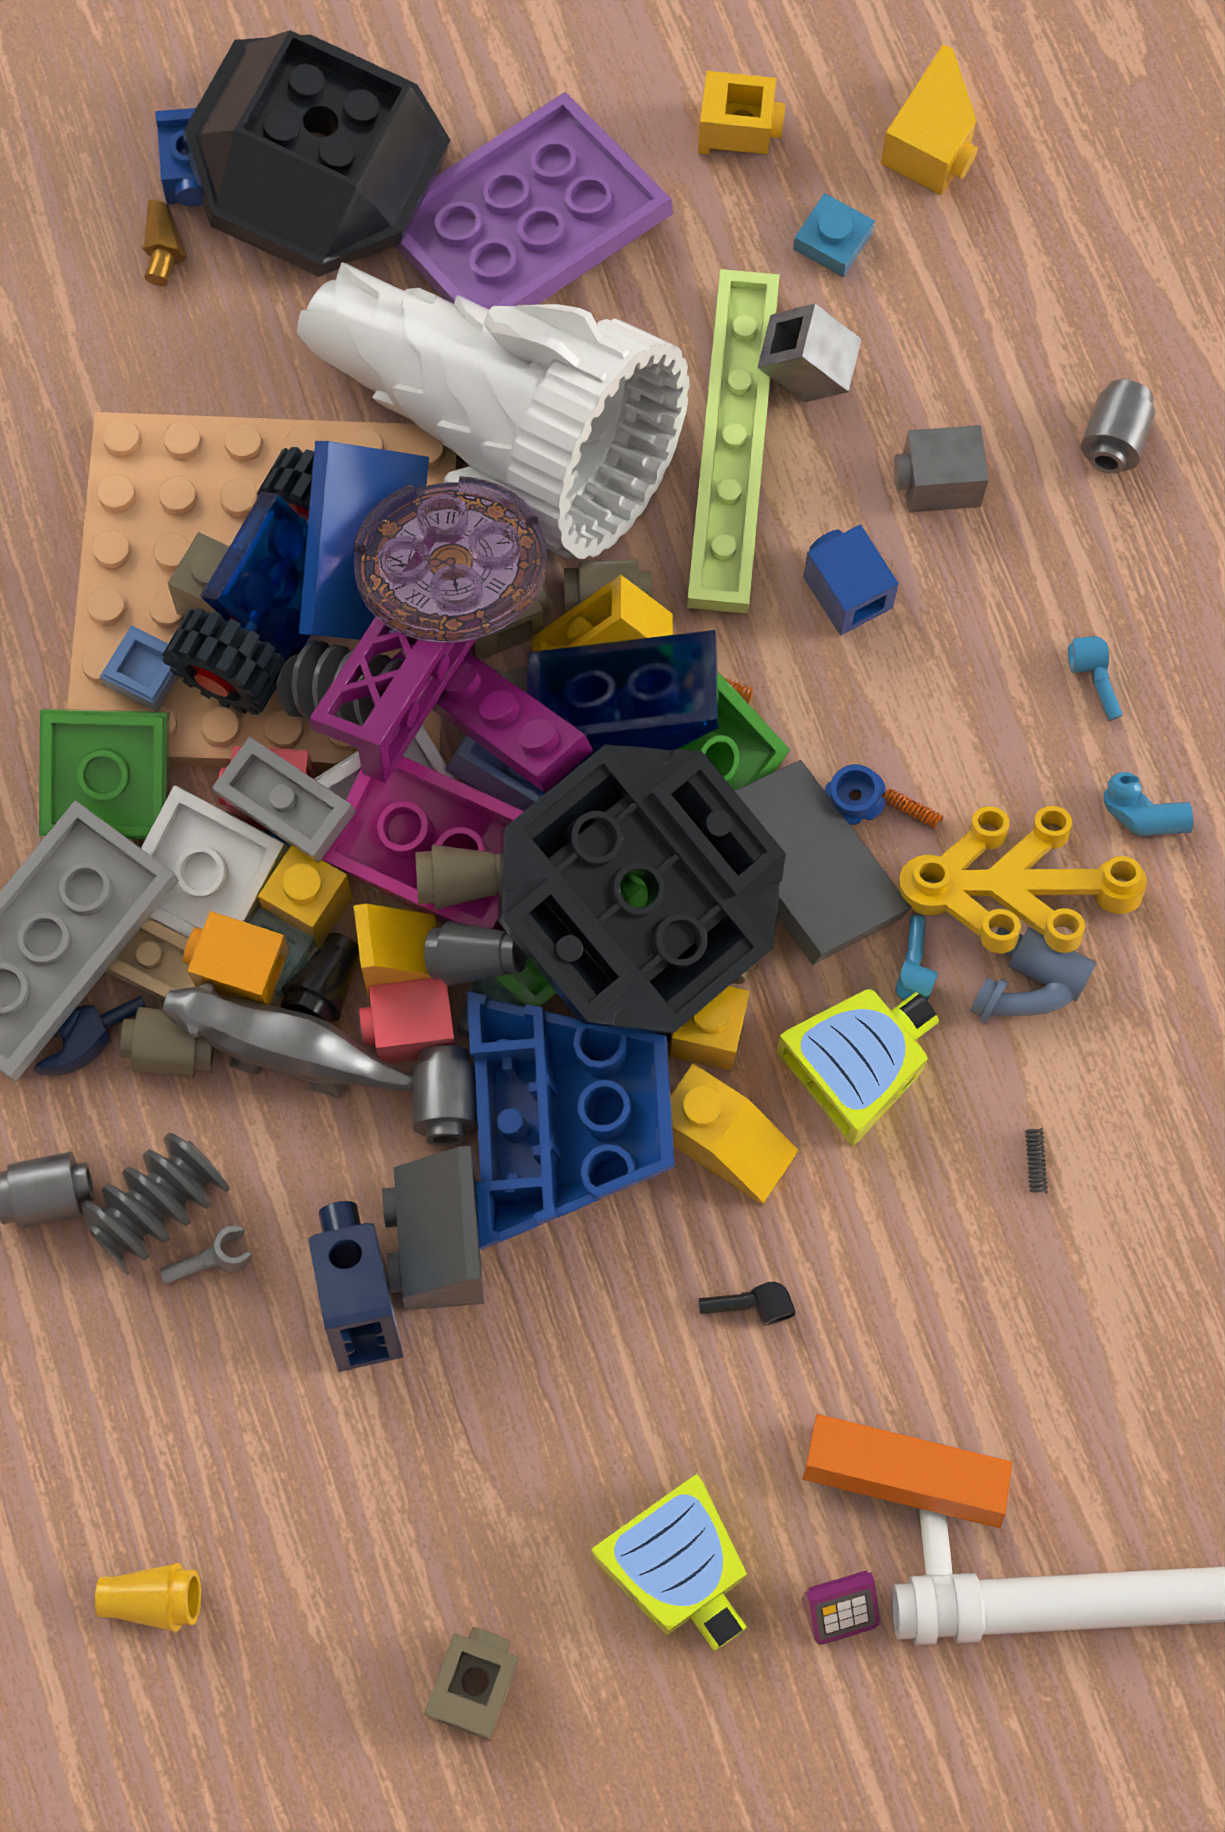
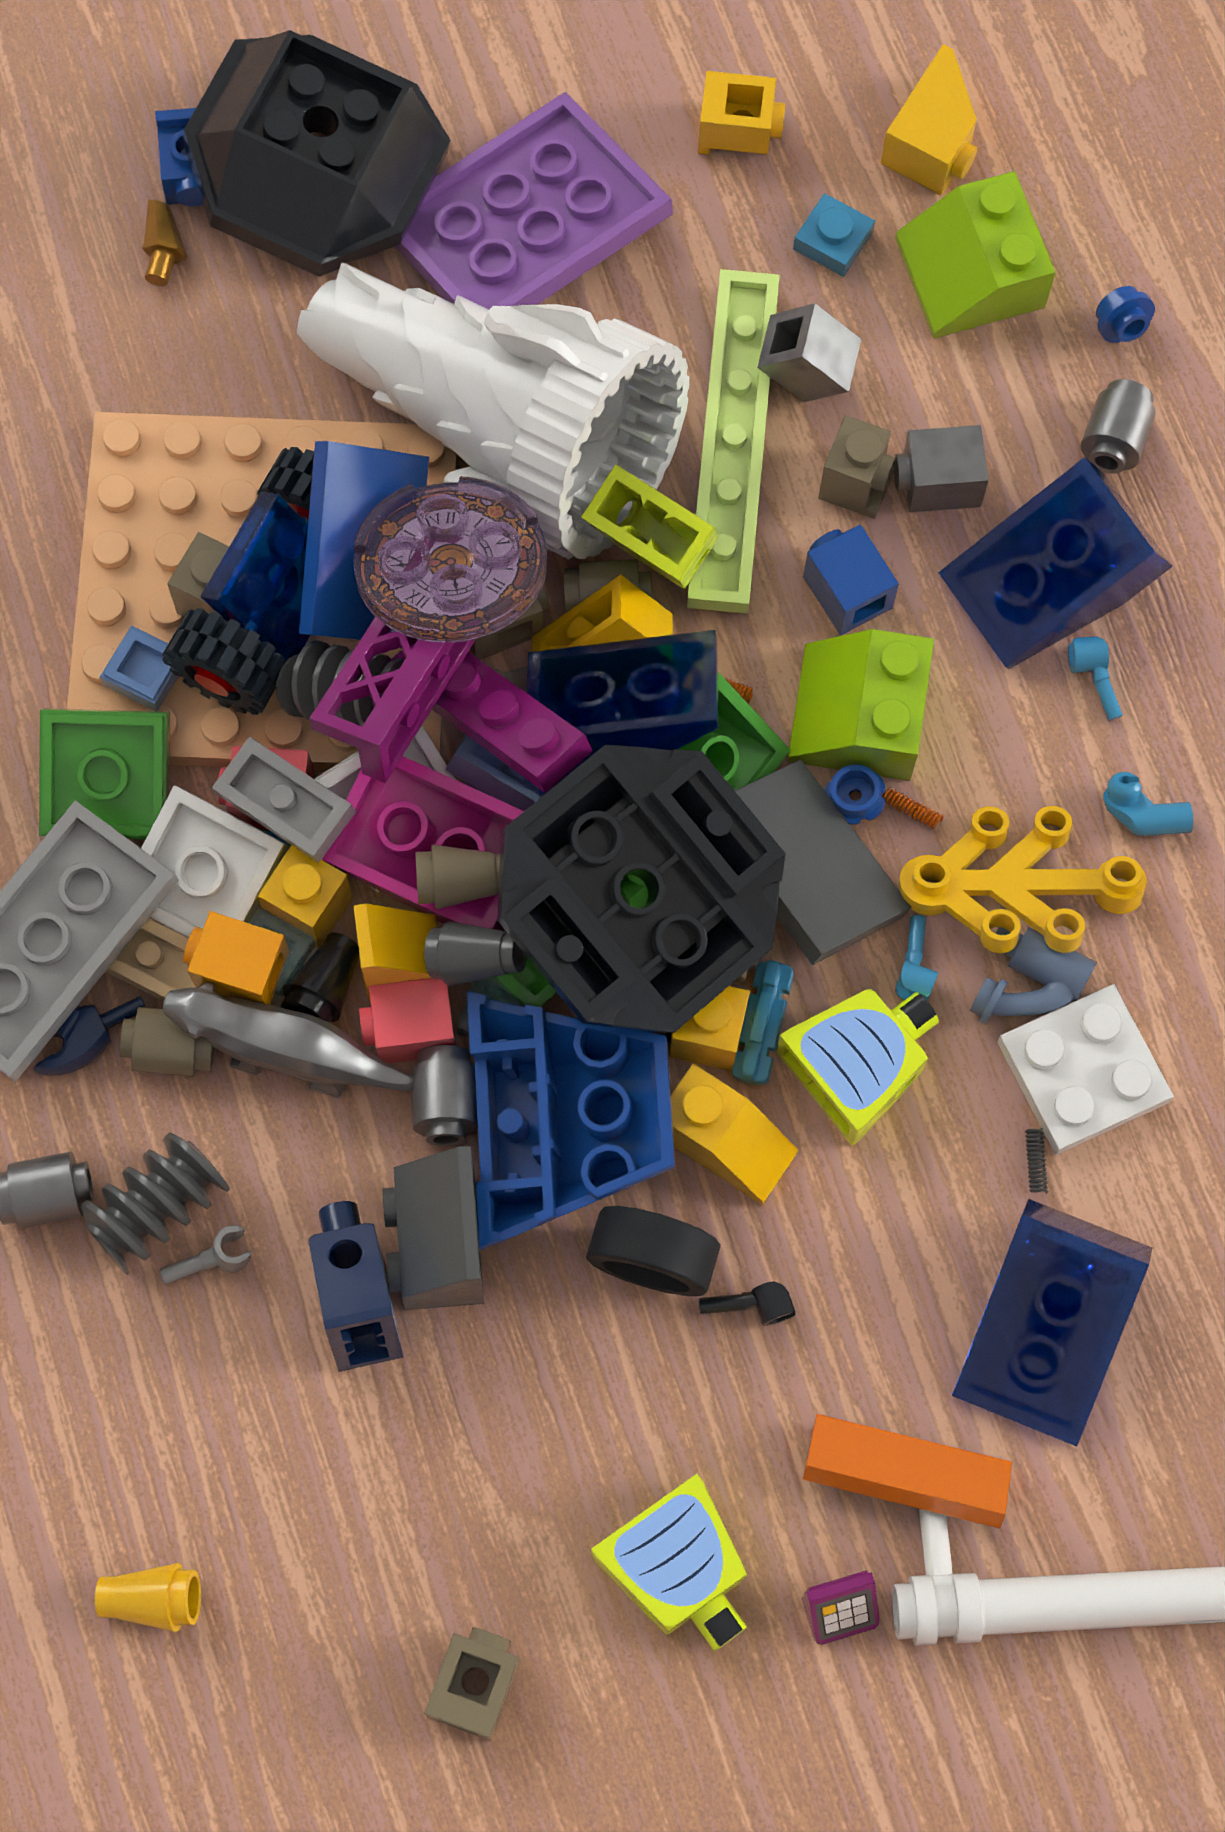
(653, 1251): none -> black tyre
(654, 530): none -> neon yellow torso
(763, 1022): none -> dark azure axle
(858, 468): none -> dark tan brick
(862, 702): none -> lime slope
(977, 256): none -> lime slope
(1053, 1322): none -> clear blue slope
(1055, 565): none -> clear blue slope
(1085, 1069): none -> white plate
(1124, 314): none -> blue plate

